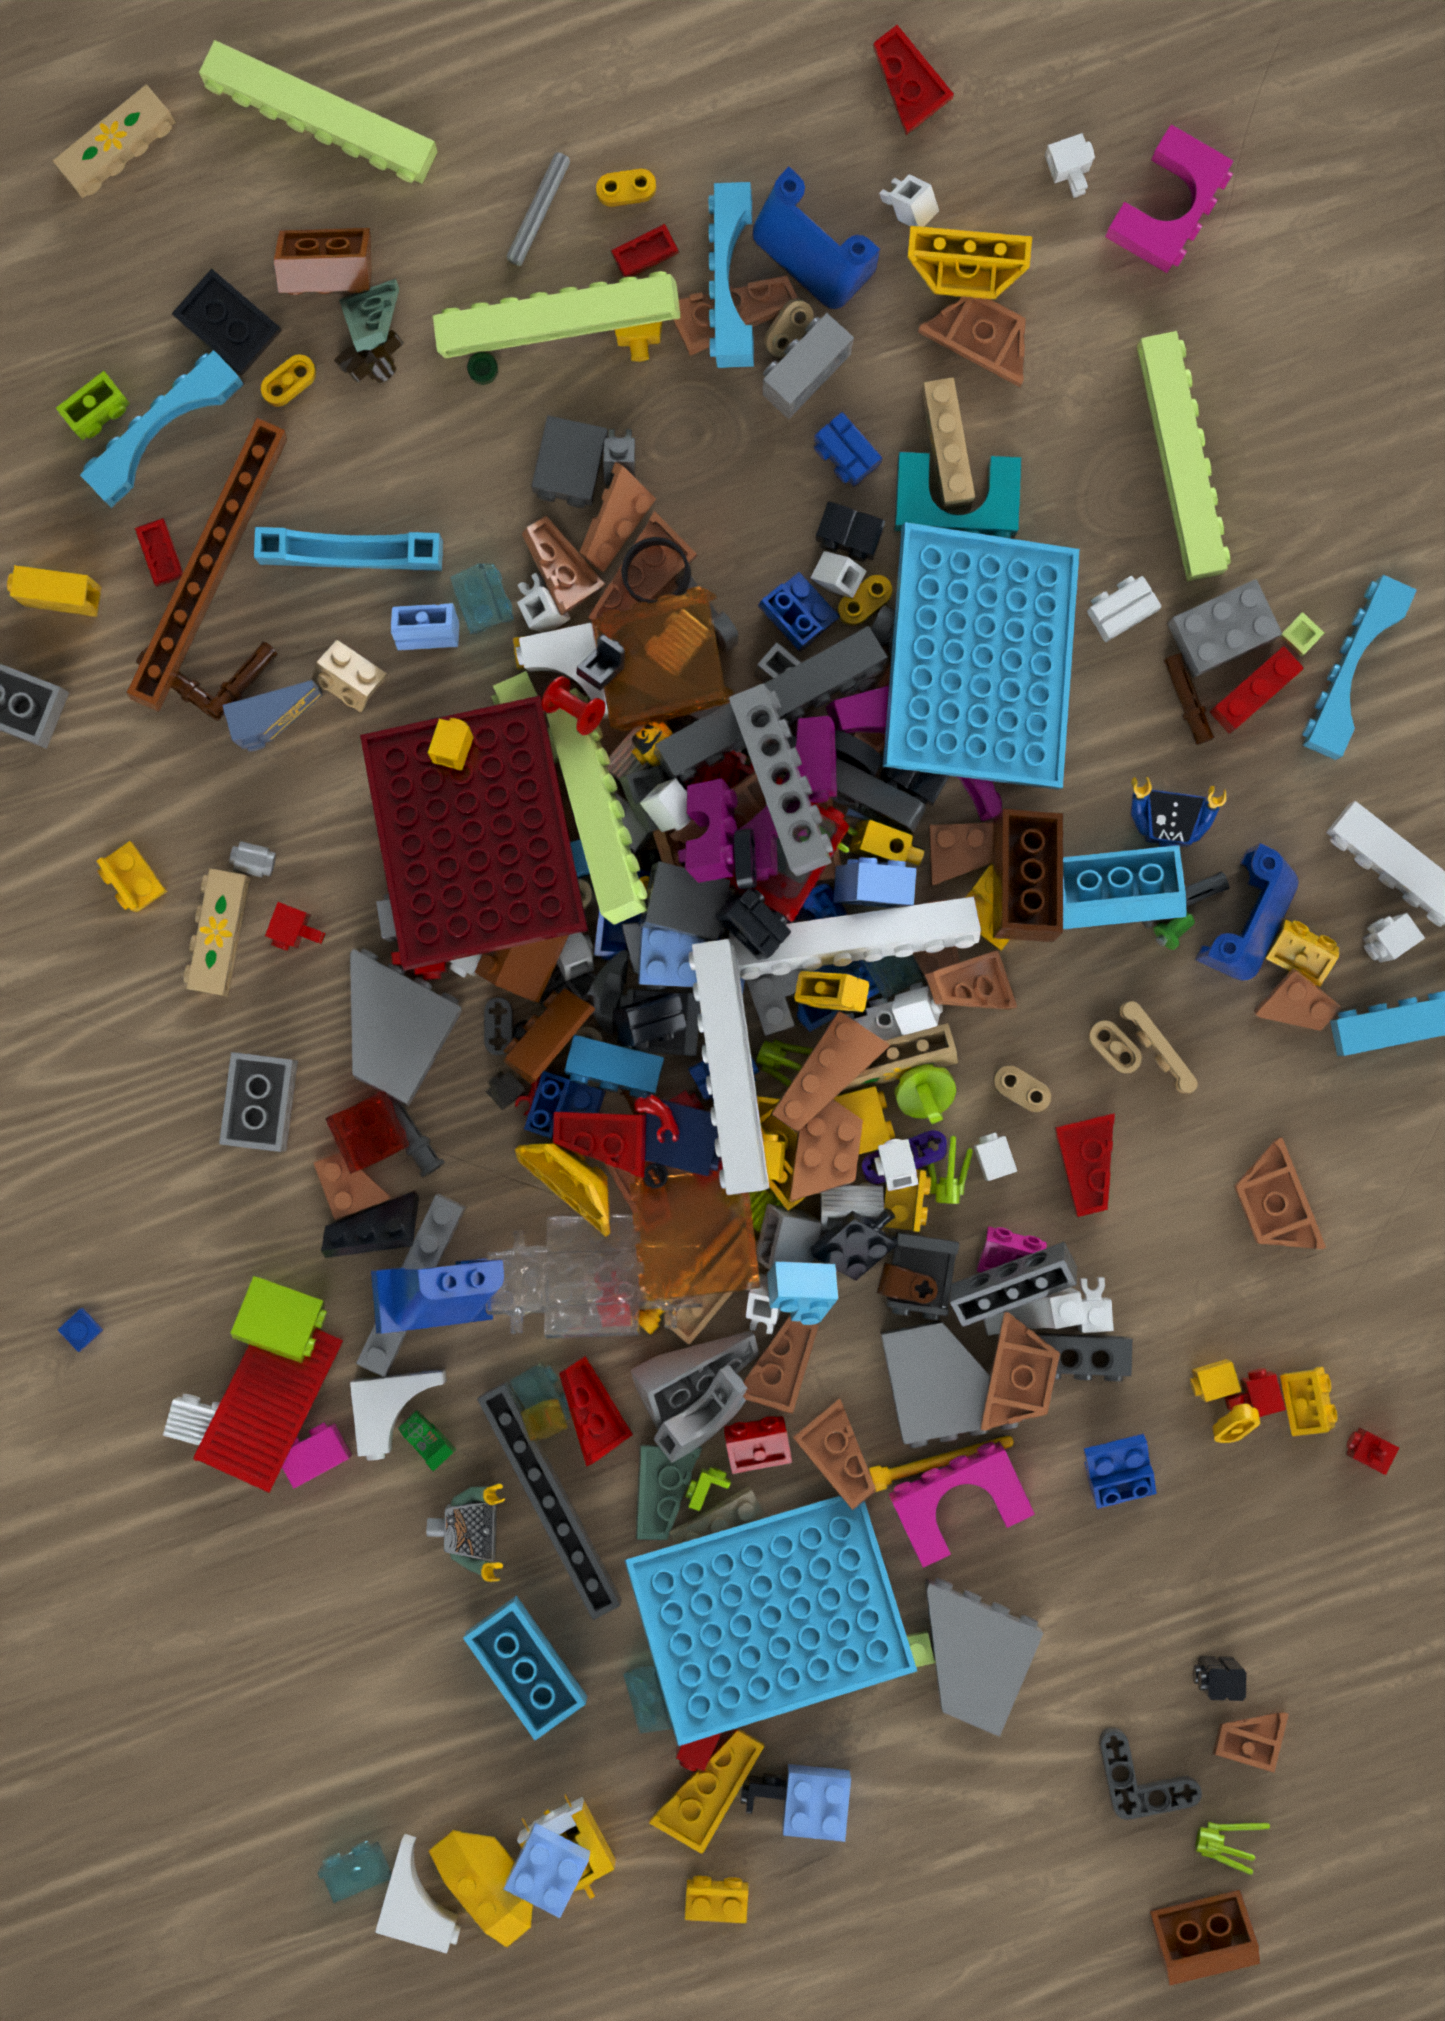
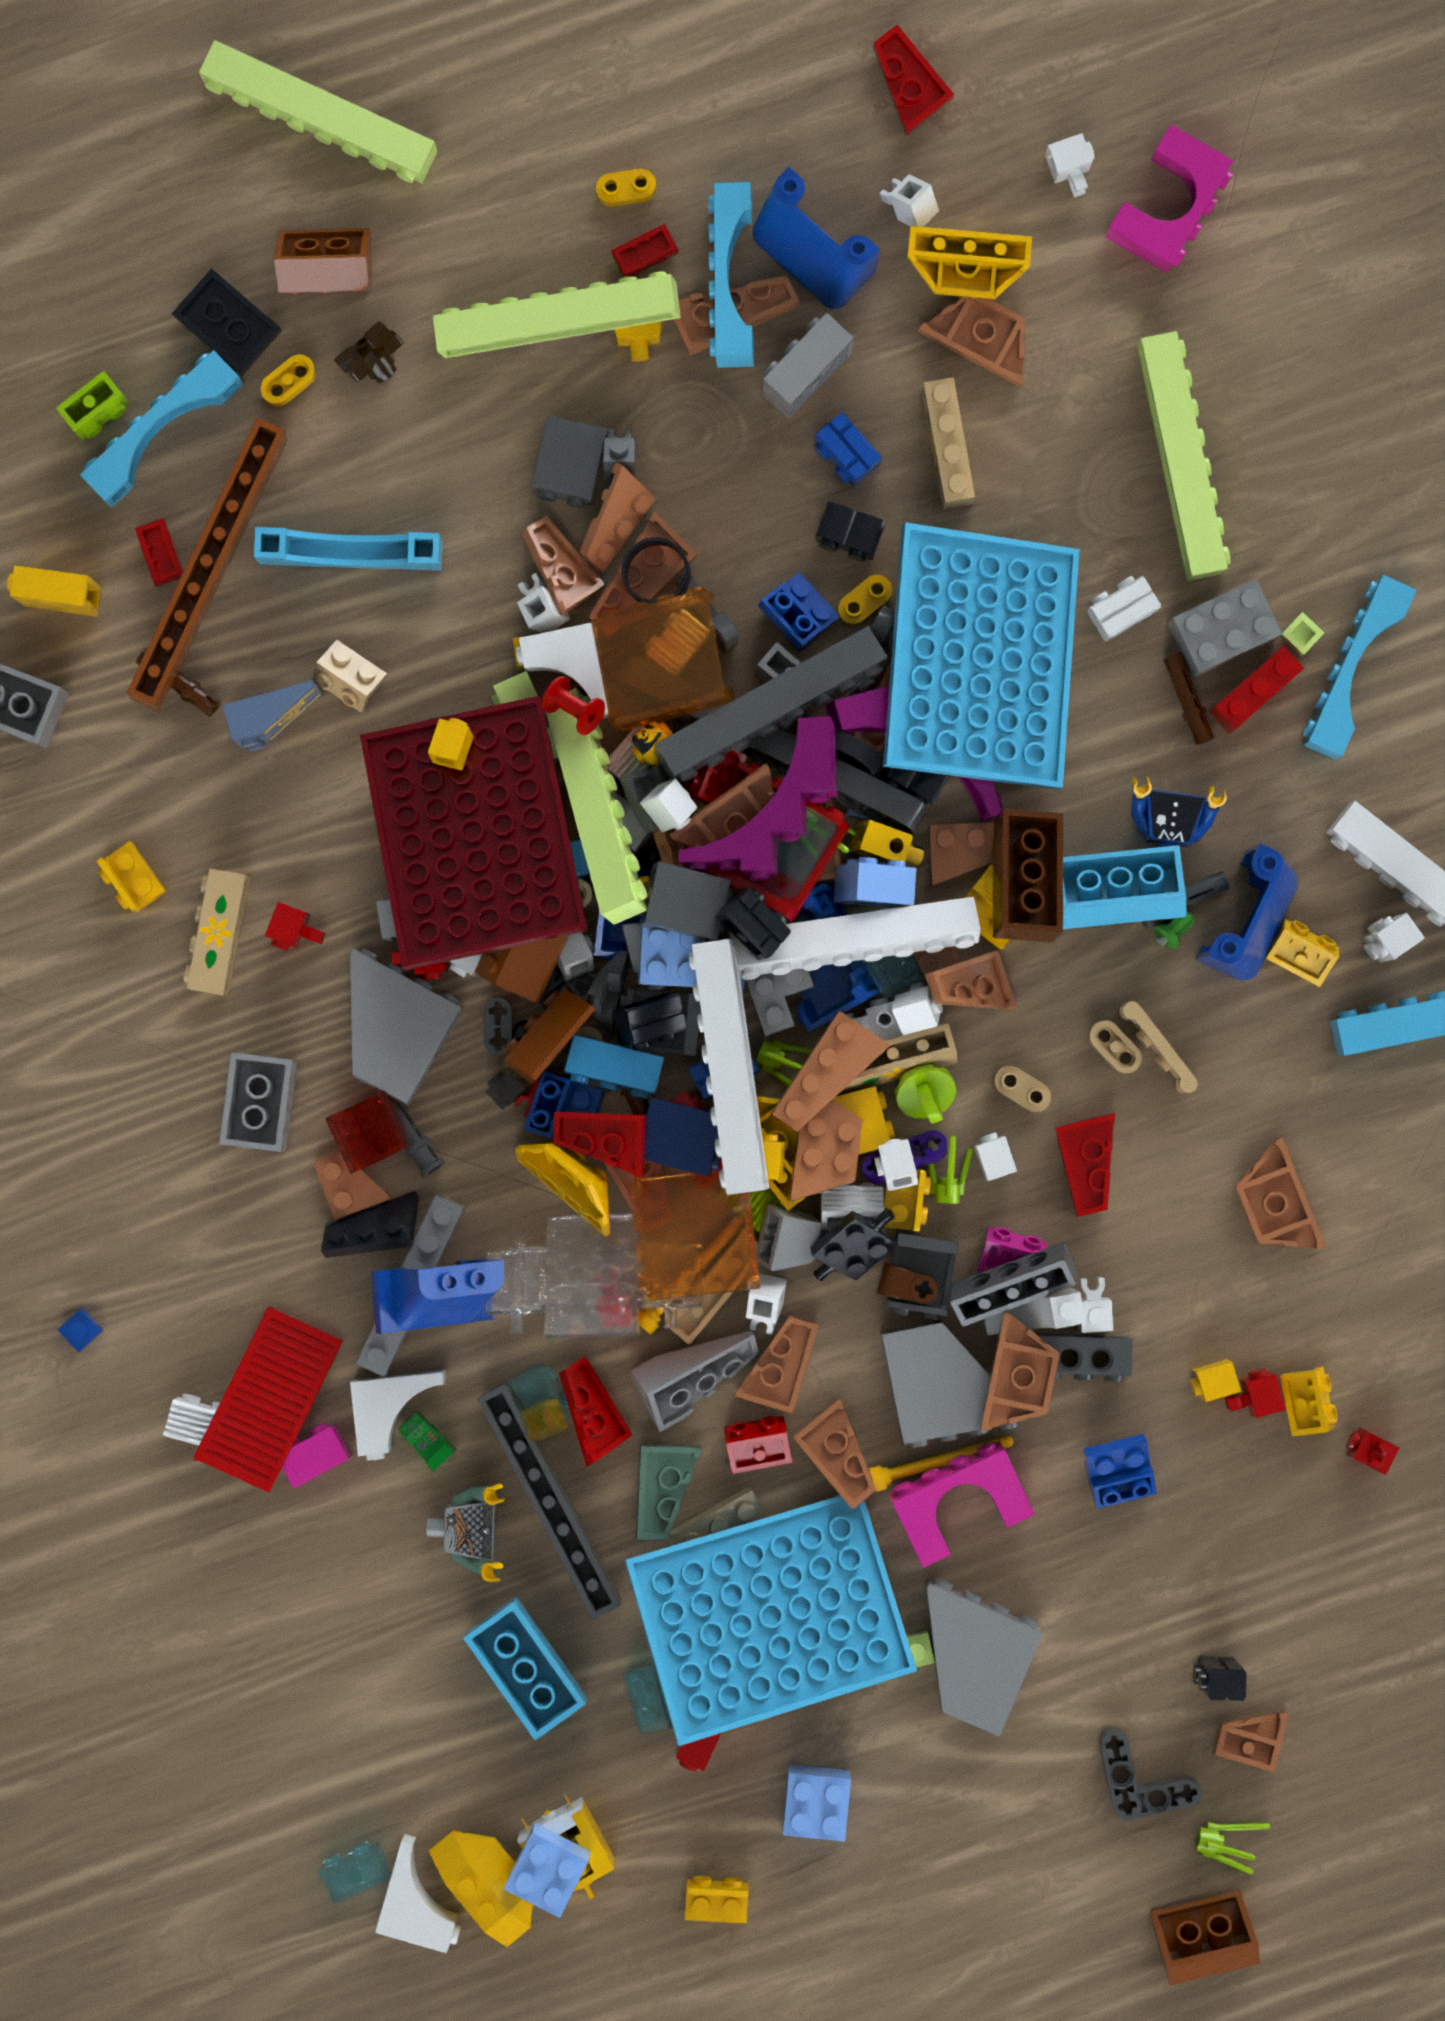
(114, 141): tan brick -> none
(234, 688): reddish brown pin -> none
(252, 859): light grey brick -> none
(279, 1319): lime brick -> none
(370, 314): sand green wing -> none
(425, 626): light blue brick -> none
(482, 368): dark green tile -> none
(482, 597): clear light blue bracket -> none
(538, 209): light grey axle -> none
(602, 663): black bracket -> none
(655, 1106): red piece -> none
(660, 1173): black hinge -> none
(698, 1489): lime bracket -> none
(704, 1418): light grey arch -> none
(706, 1796): yellow wing -> none
(712, 853): magenta arch -> none
(745, 858): black beam -> none
(748, 708): light grey brick -> none
(767, 1786): black bracket -> none
(786, 327): tan plate -> none
(803, 1290): medium azure brick -> none
(831, 991): yellow brick -> none
(838, 574): white brick -> none
(995, 517): teal arch -> none
(1236, 1424): yellow plate -> none
(1298, 1003): nougat wing -> none

